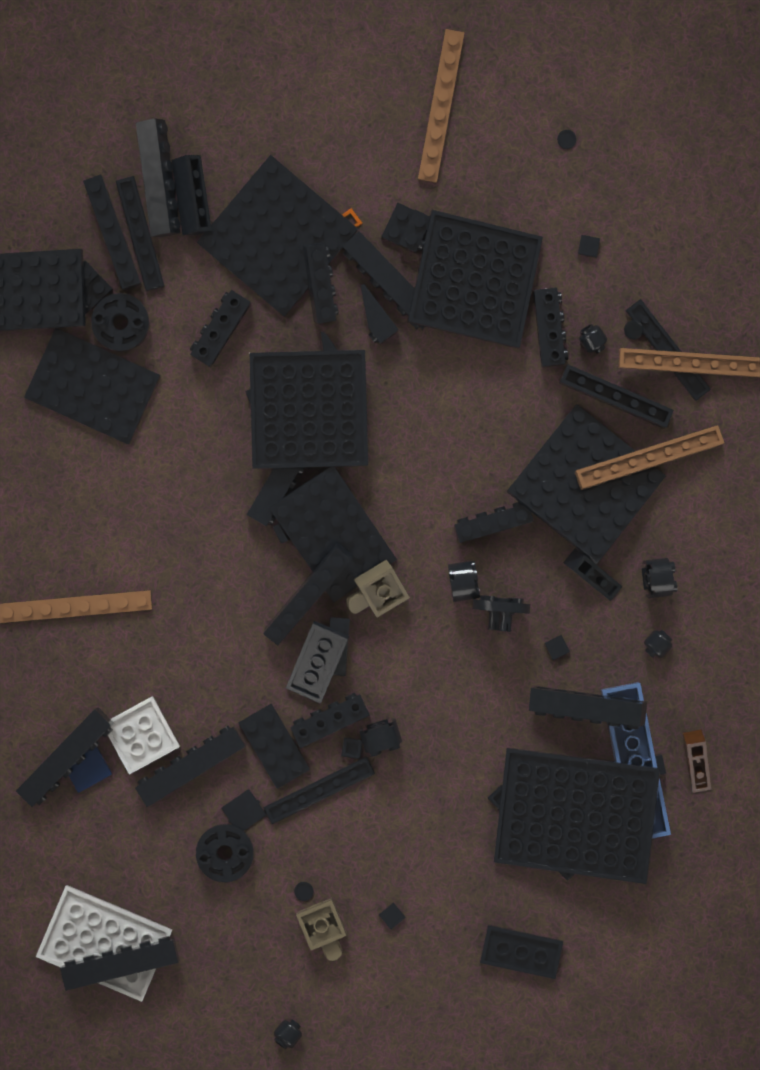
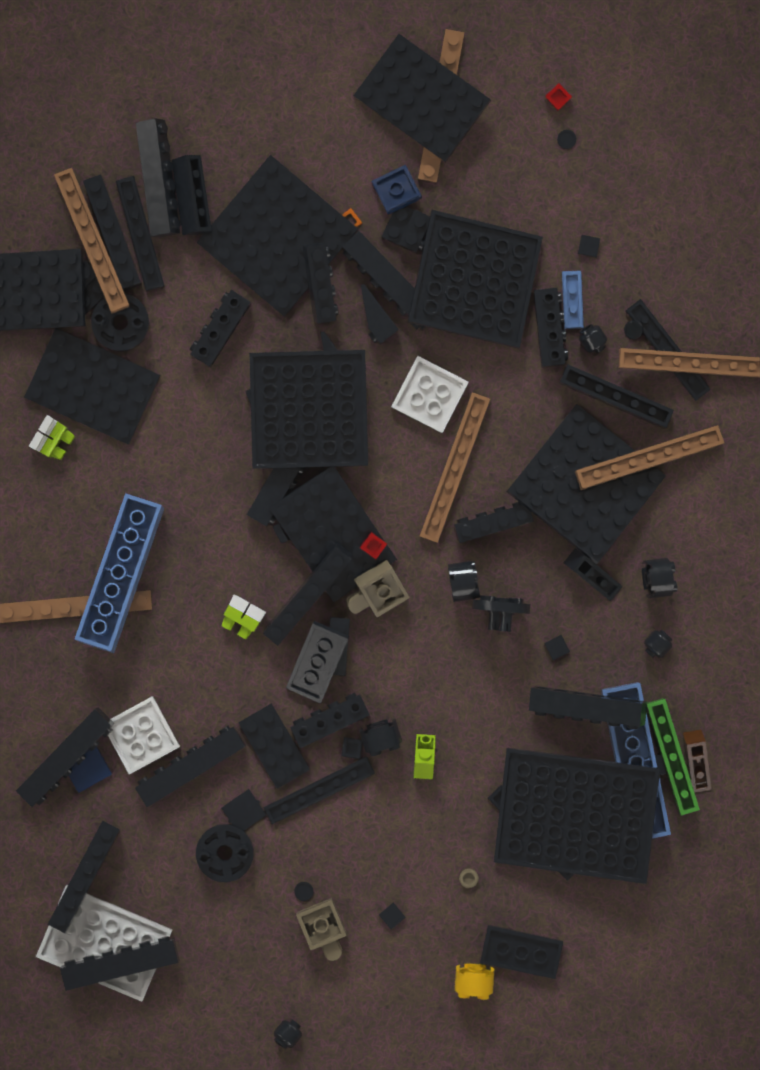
(57, 432): none -> lime hips
(84, 877): none -> black brick
(91, 240): none -> medium nougat plate
(119, 573): none -> medium blue brick
(235, 612): none -> hips
(373, 545): none -> red plate
(396, 189): none -> dark blue tile
(422, 98): none -> black plate
(424, 756): none -> lime slope
(429, 394): none -> white plate
(454, 467): none -> medium nougat plate
(468, 878): none -> dark tan tile
(474, 981): none -> yellow brick
(558, 97): none -> red plate
(572, 299): none -> medium blue tile
(672, 756): none -> bright green brick

